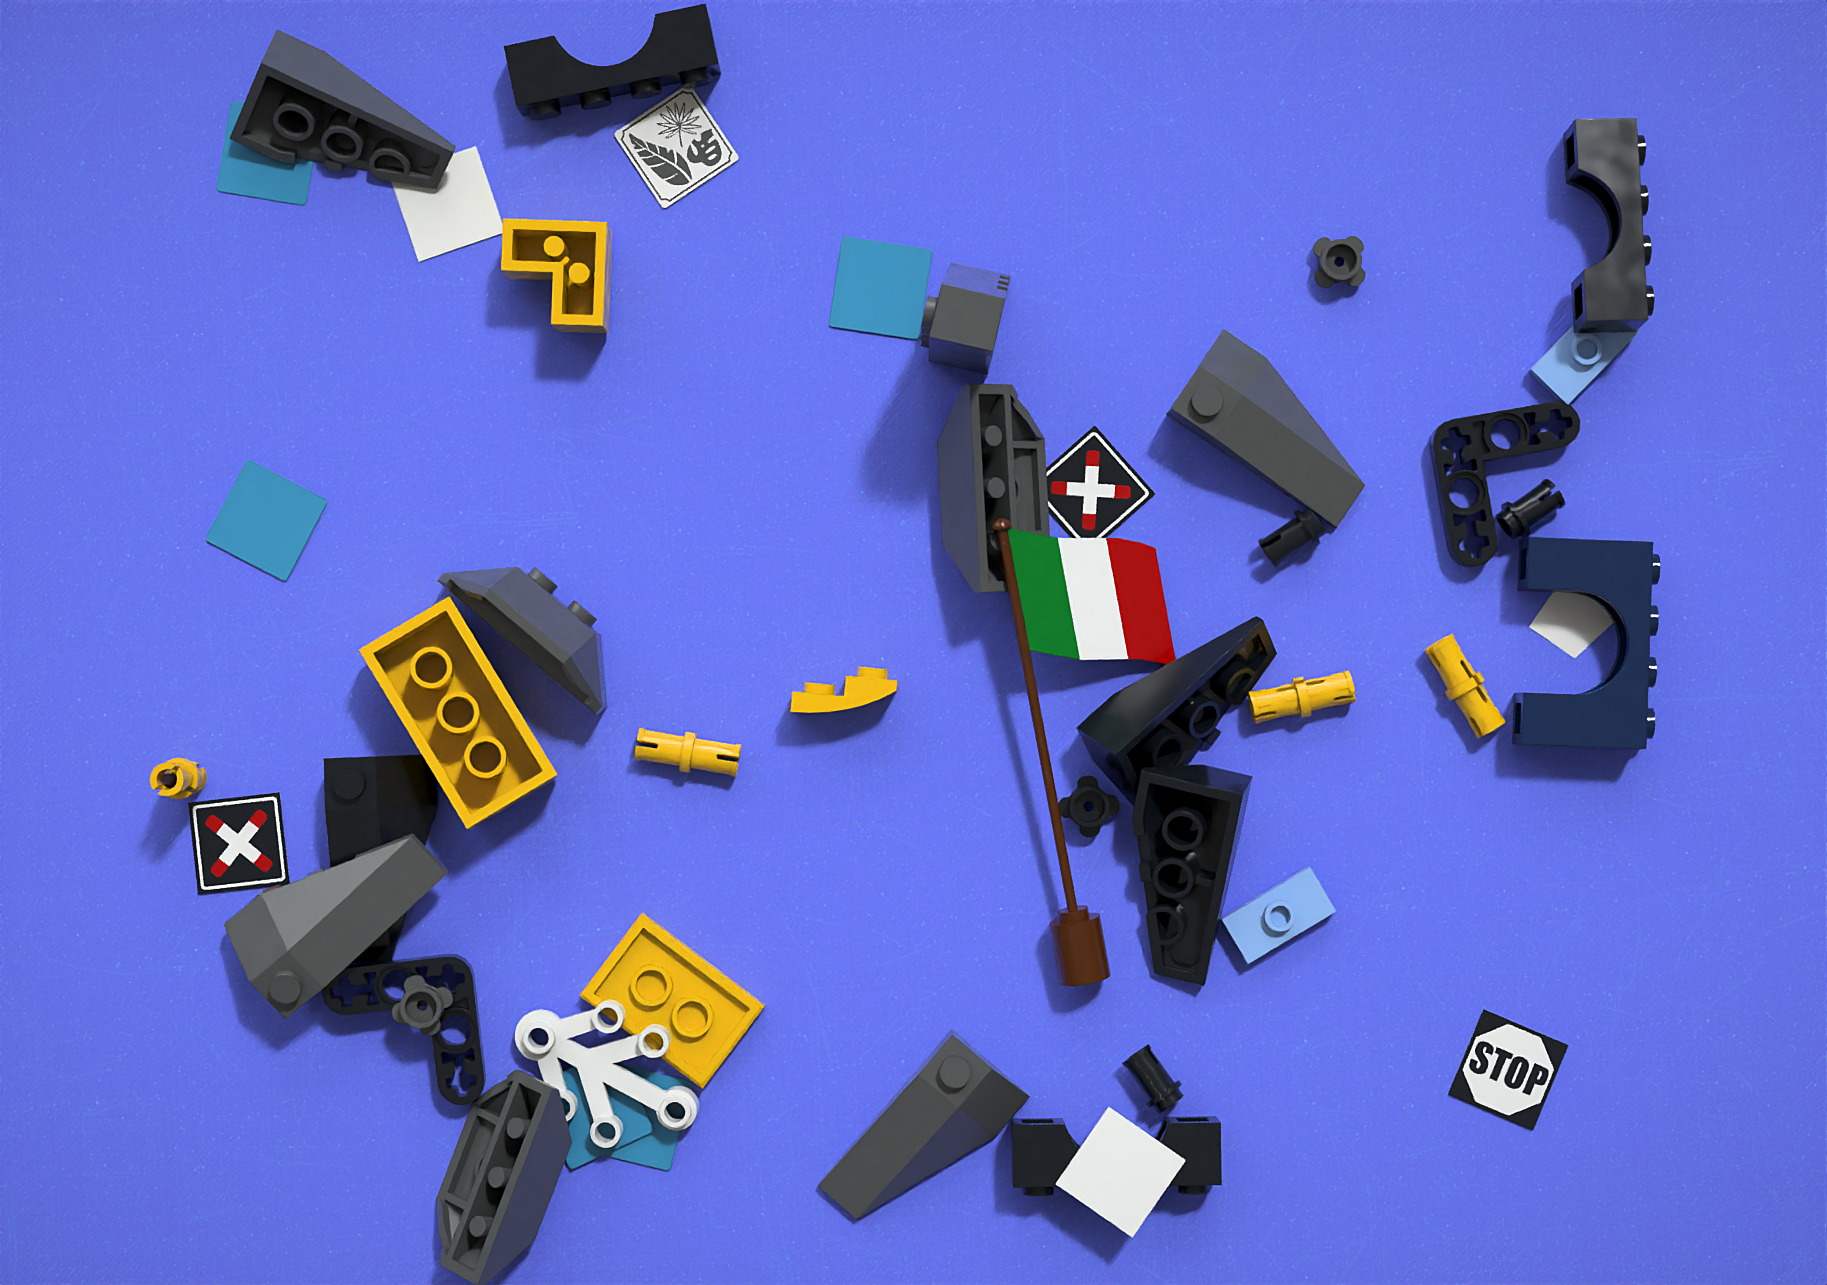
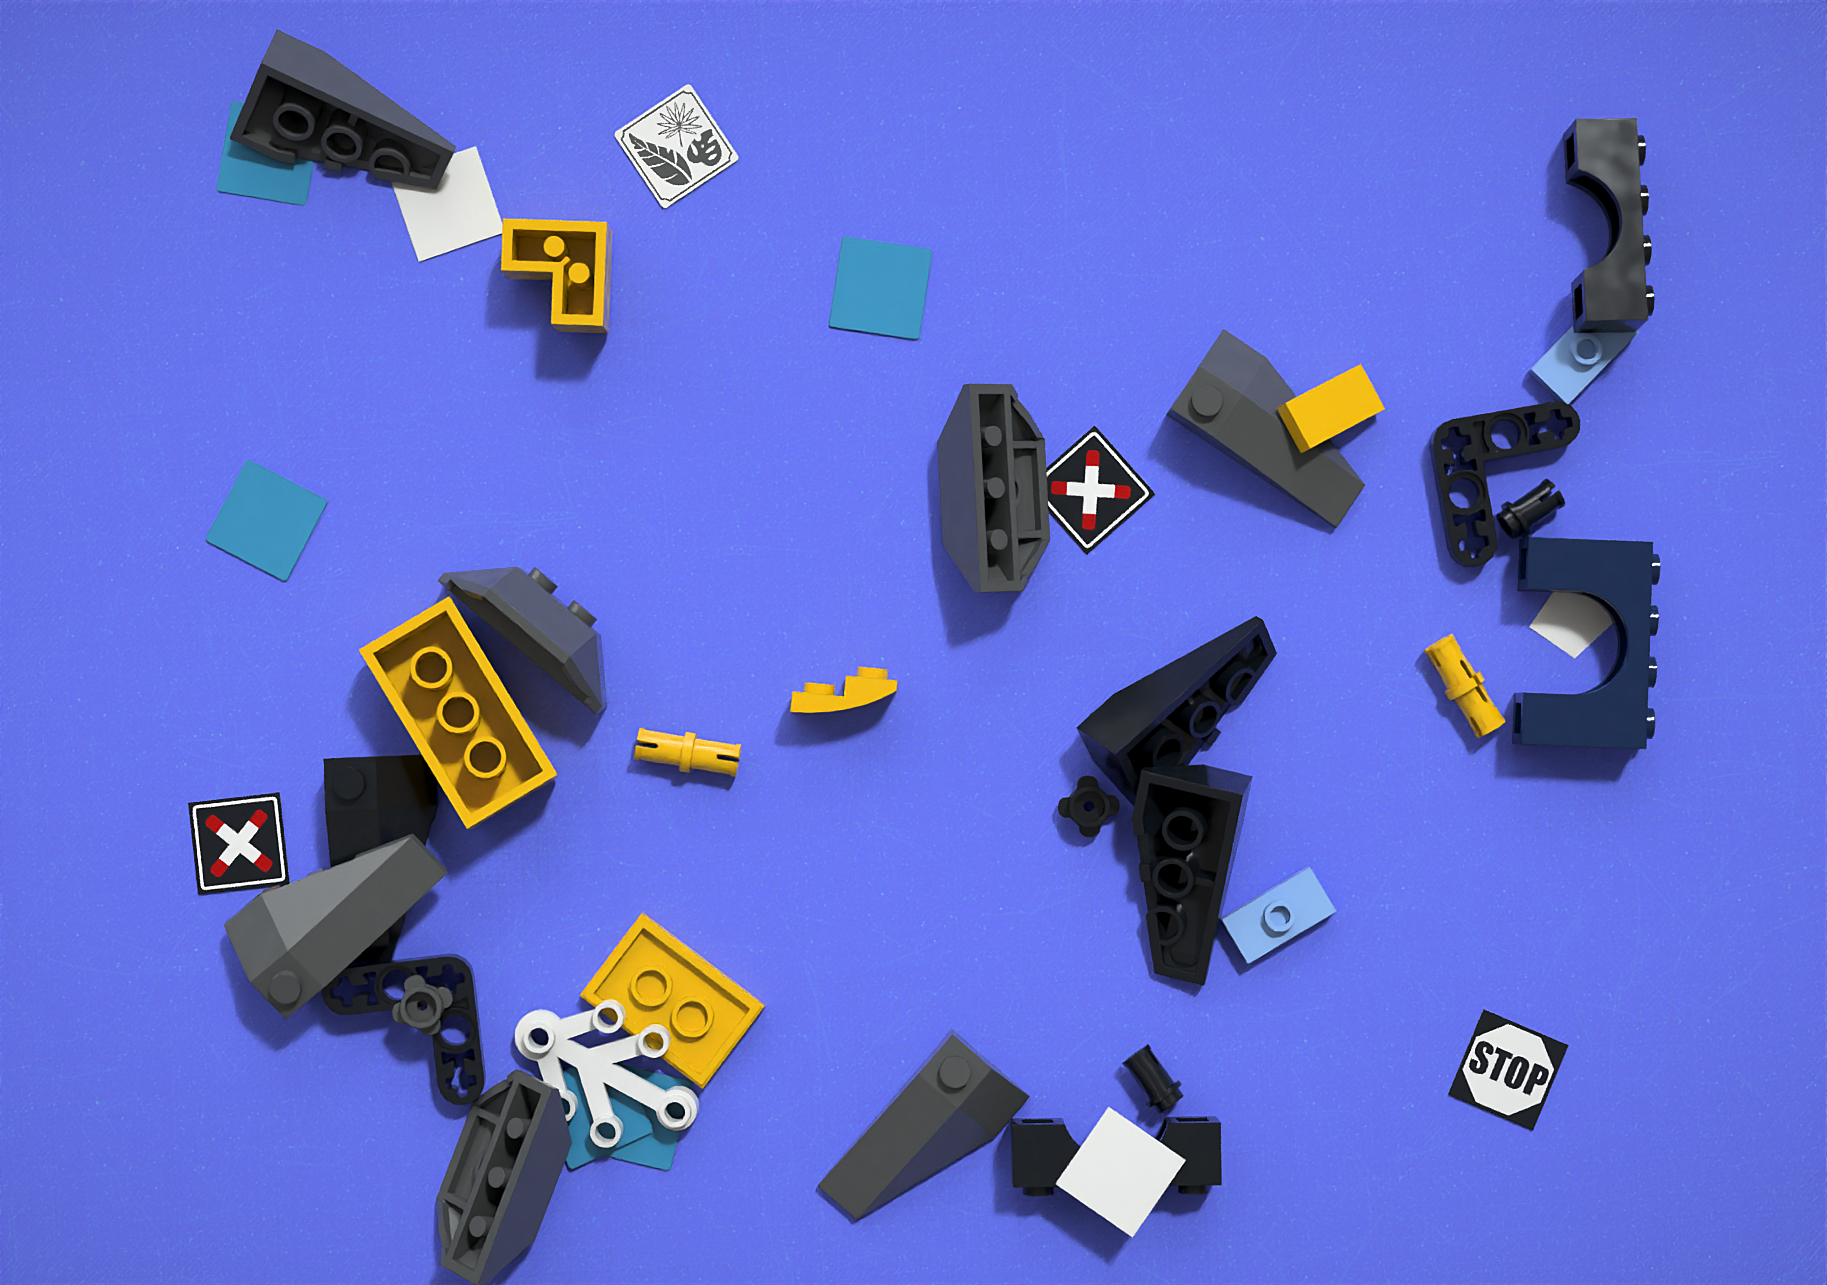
(178, 778): yellow pin -> none
(676, 52): black arch -> none
(965, 318): dark grey wedge -> none
(1080, 605): flag -> none
(1292, 537): black pin -> none
(1301, 697): yellow pin -> none
(1330, 408): none -> yellow tile
(1347, 249): dark grey plate -> none

